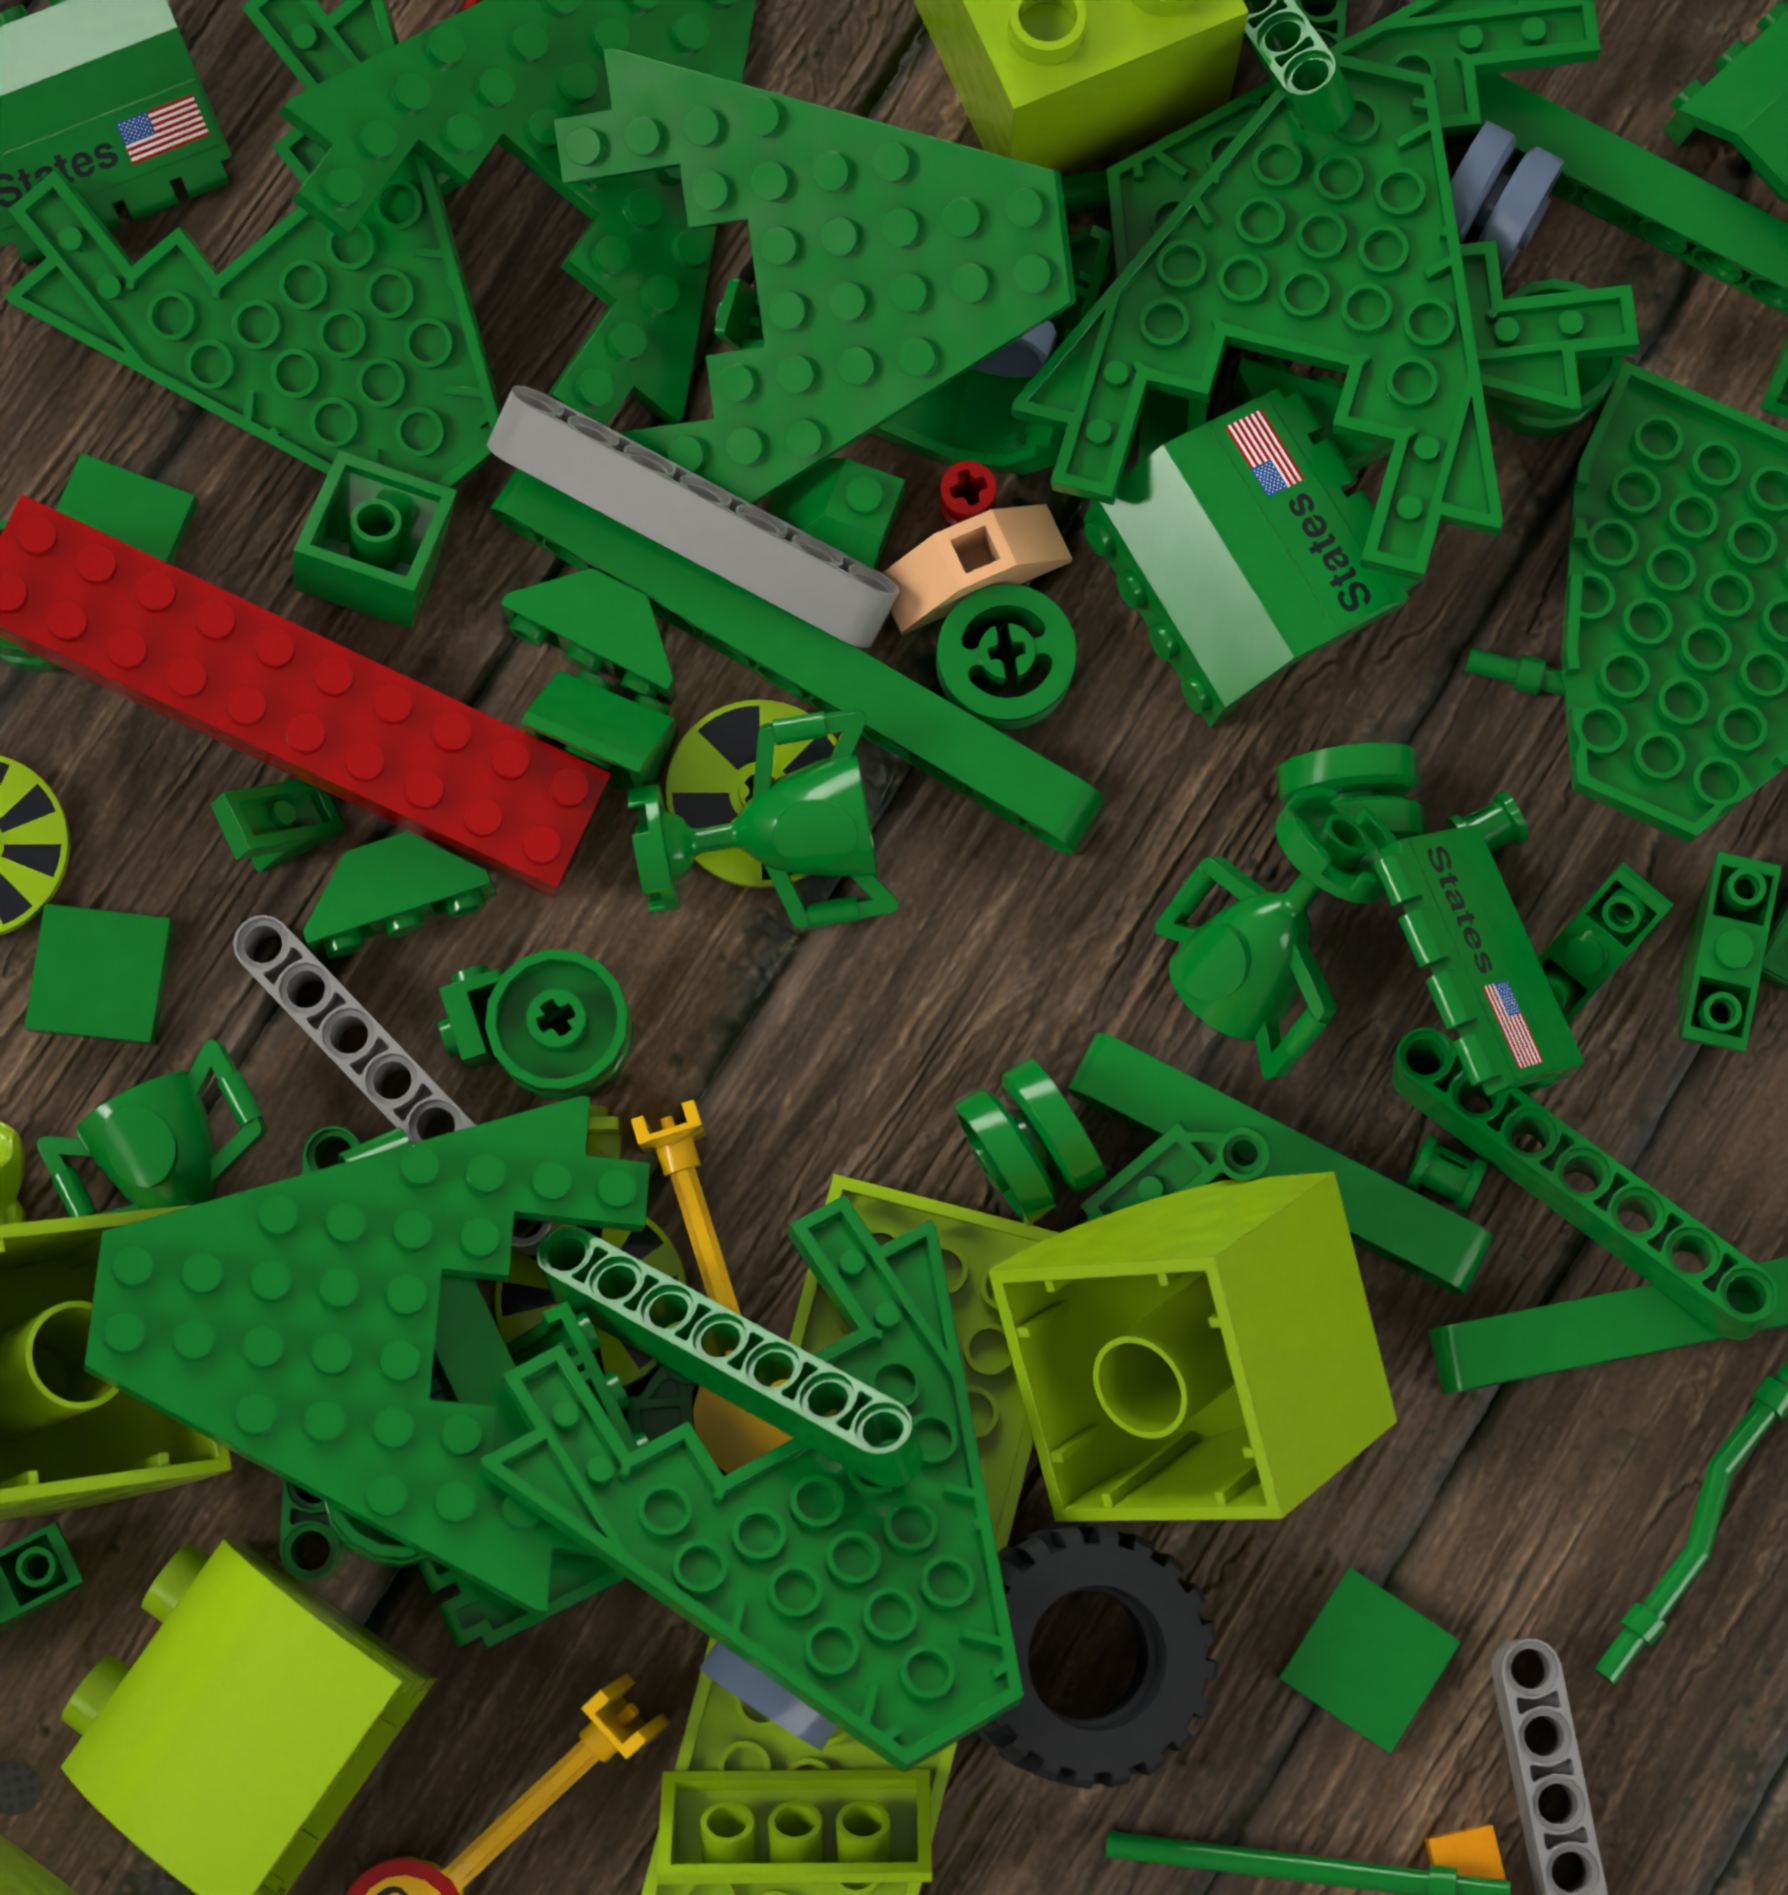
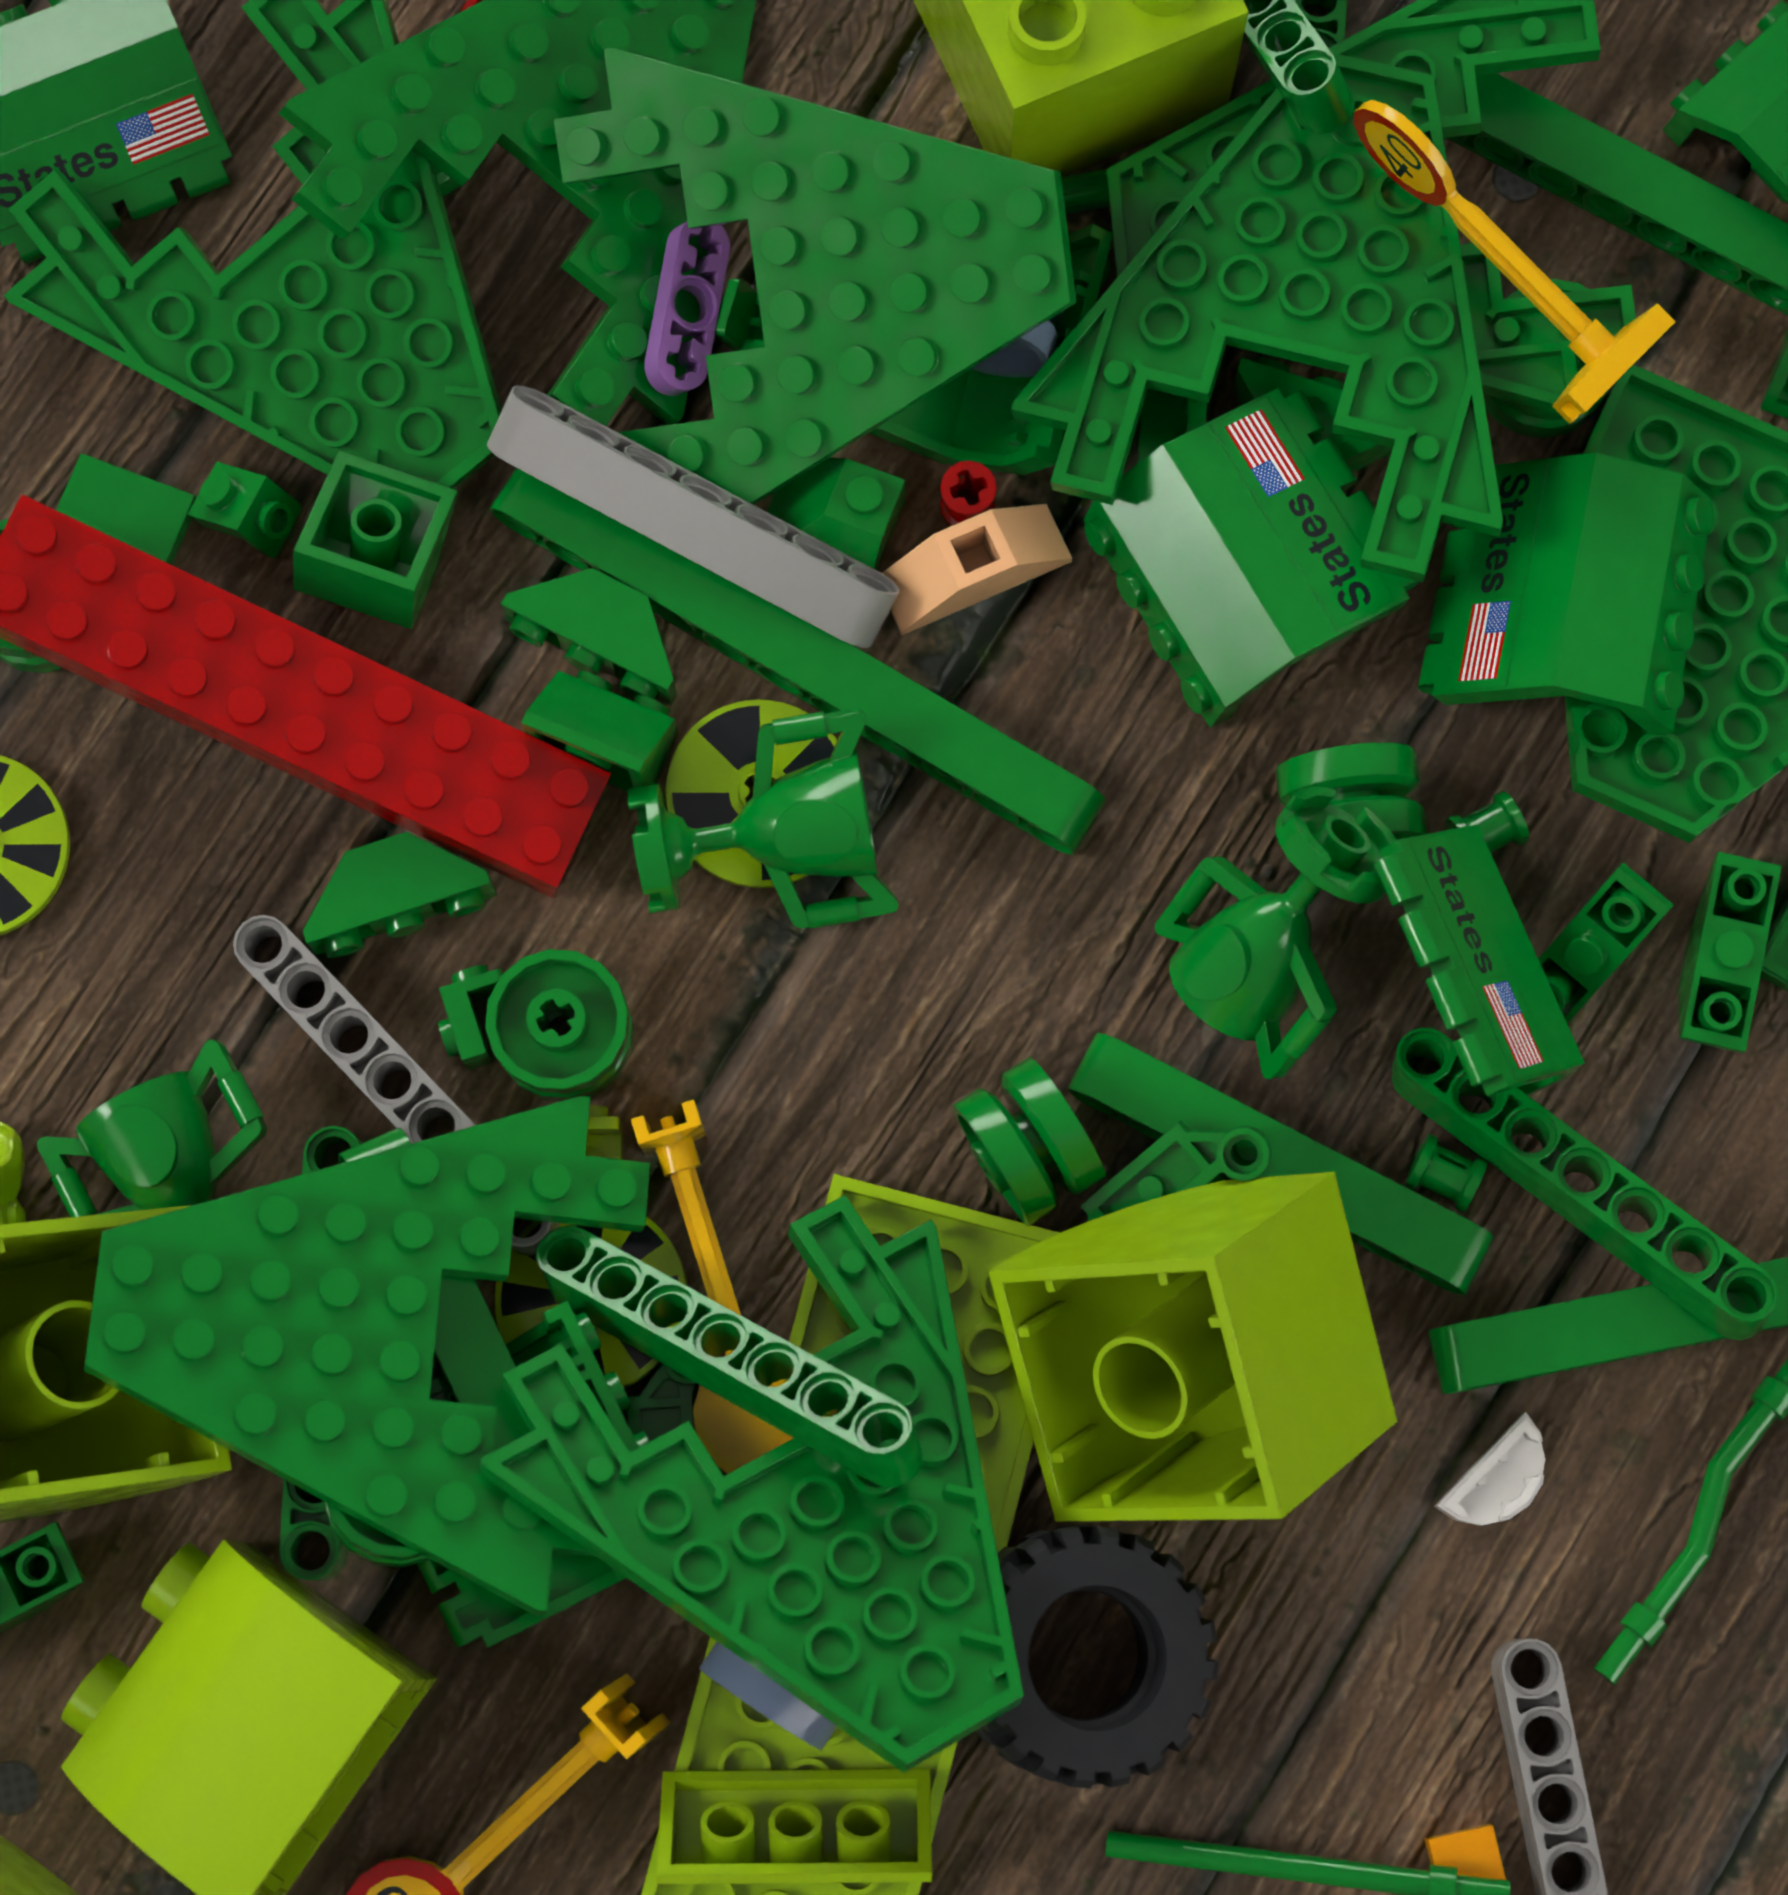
(99, 974): green tile -> none
(246, 508): none -> green bracket
(276, 821): green slope -> none
(668, 326): none -> medium lavender beam
(1052, 650): green wheel -> none
(1369, 1660): green tile -> none
(1422, 171): none -> yellow piece
(1499, 204): sand blue wheel -> none
(1501, 1479): none -> white tile
(1577, 593): none -> green hinge

